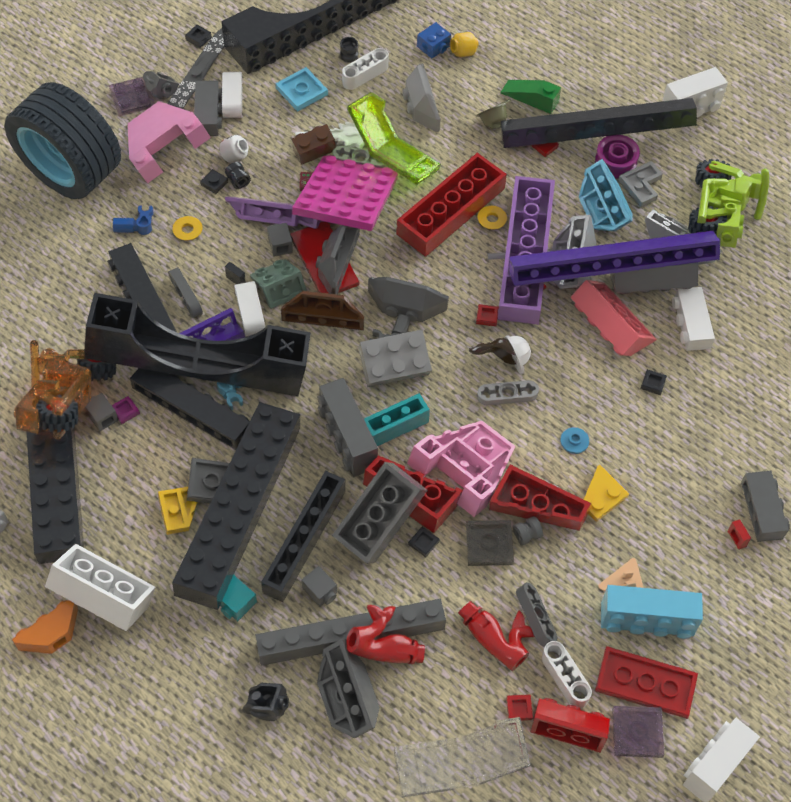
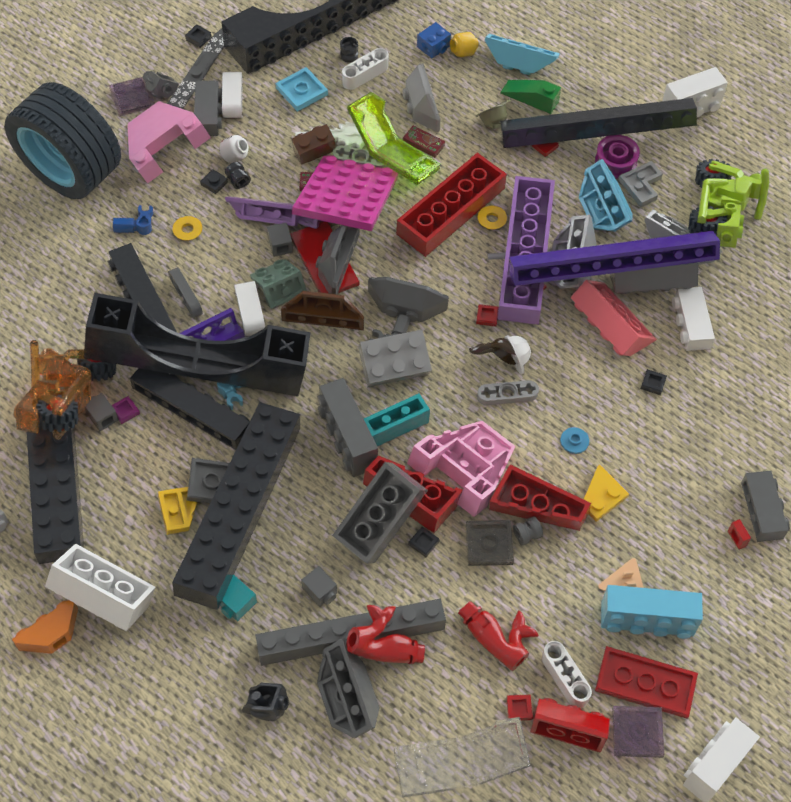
(234, 273): black tile -> none
(303, 536): black brick -> none
(424, 141): none -> dark red tile
(519, 55): none -> medium azure wedge
(536, 614): dark grey beam -> none

